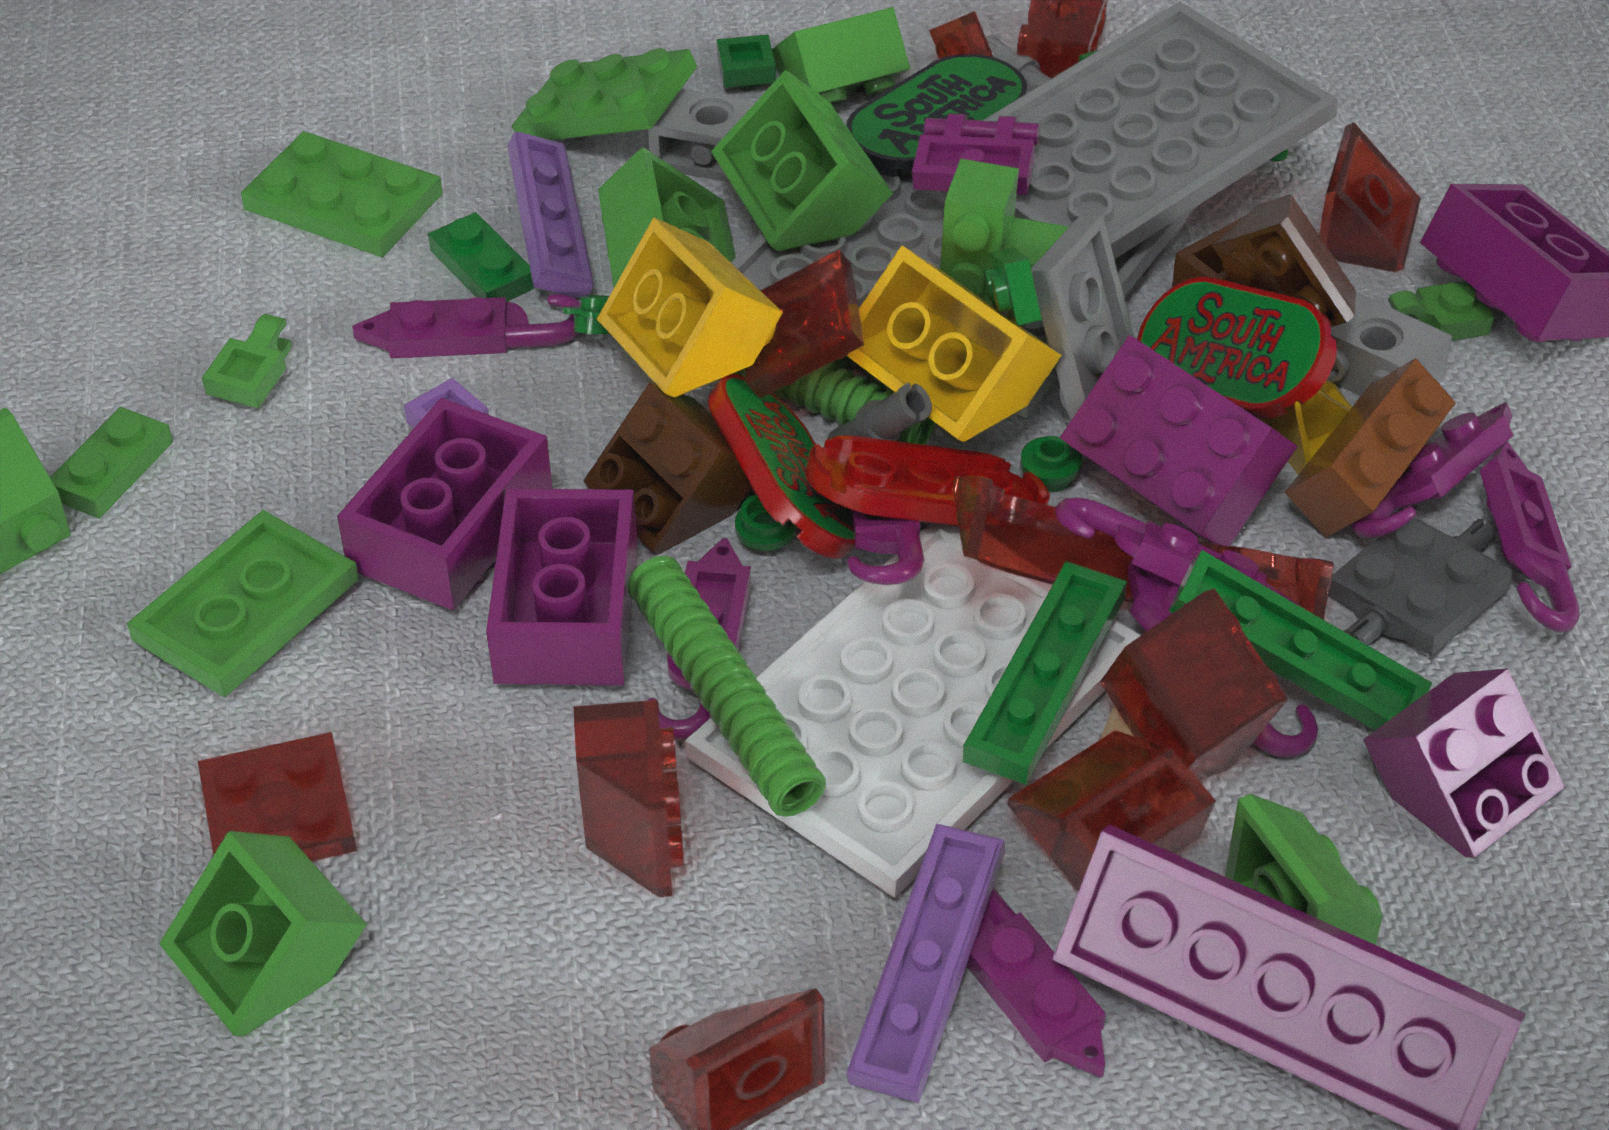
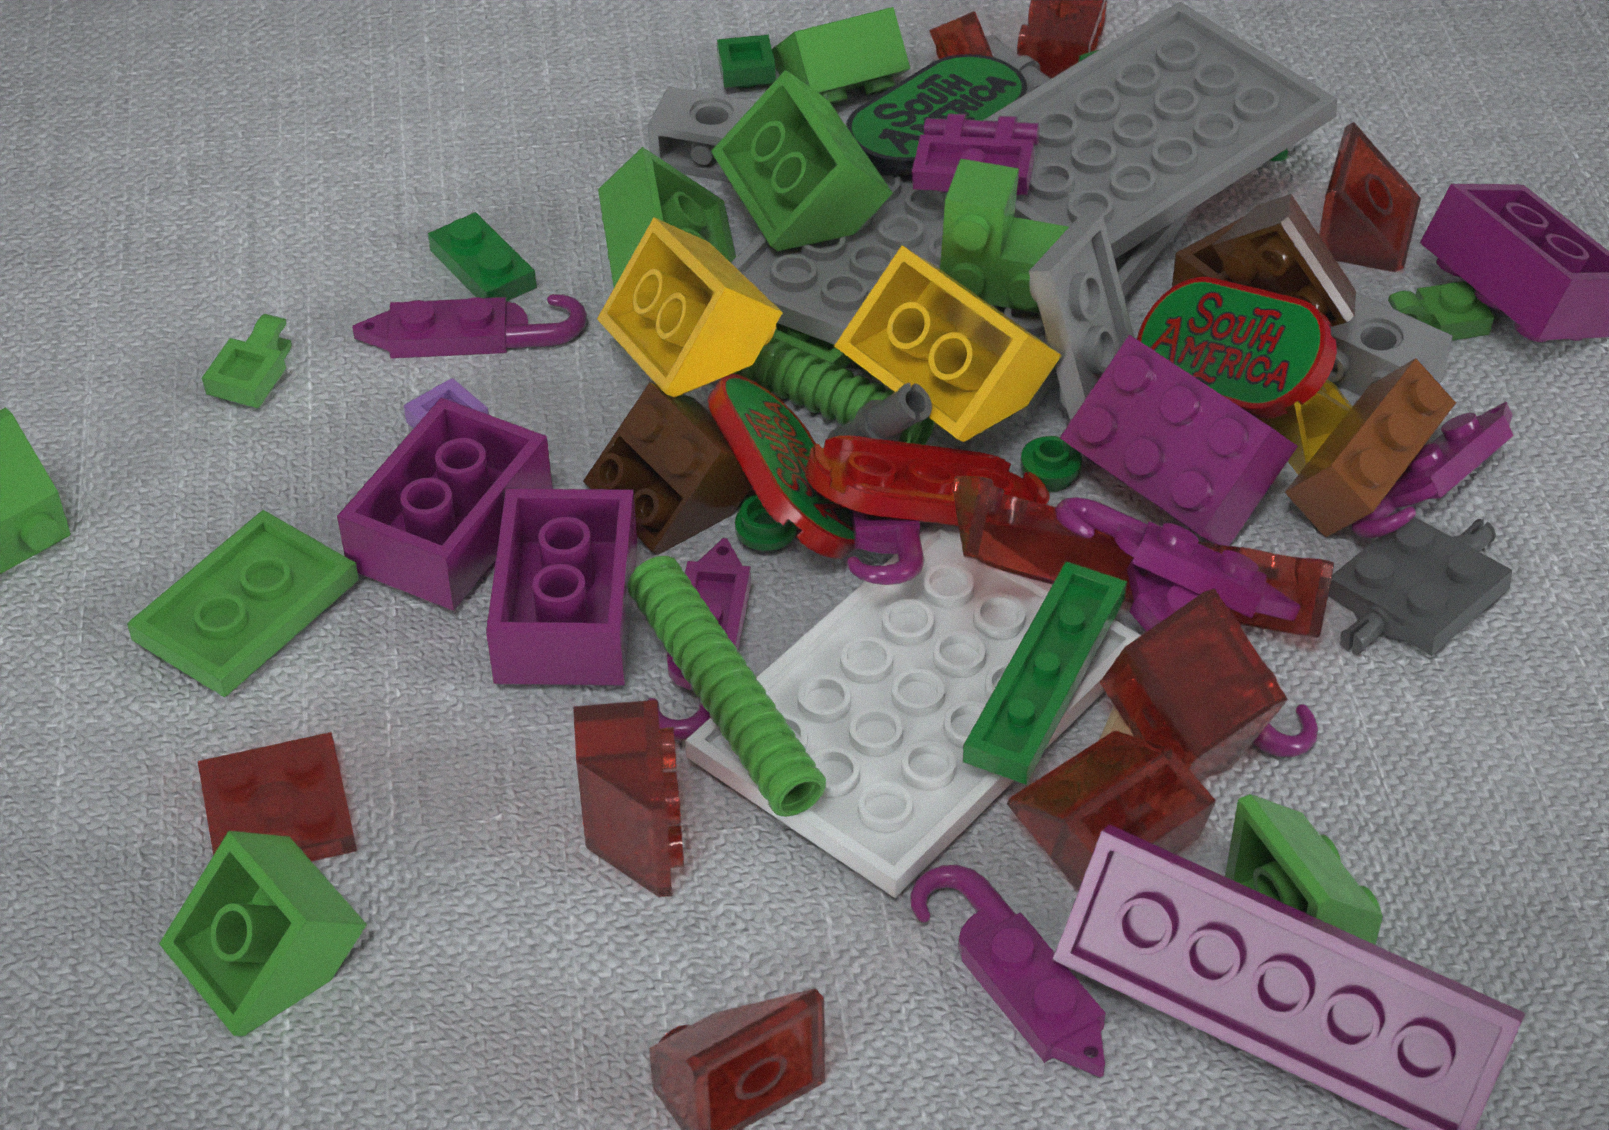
(110, 461): bright green plate -> none
(342, 193): bright green plate -> none
(549, 215): medium lavender tile -> none
(586, 314): green plate -> none
(606, 95): bright green plate -> none
(816, 324): clear red plate -> none
(926, 963): medium lavender tile -> none
(1012, 286): green plate -> none
(1306, 646): green plate -> none
(1466, 759): magenta slope -> none
(1530, 537): magenta plate -> none

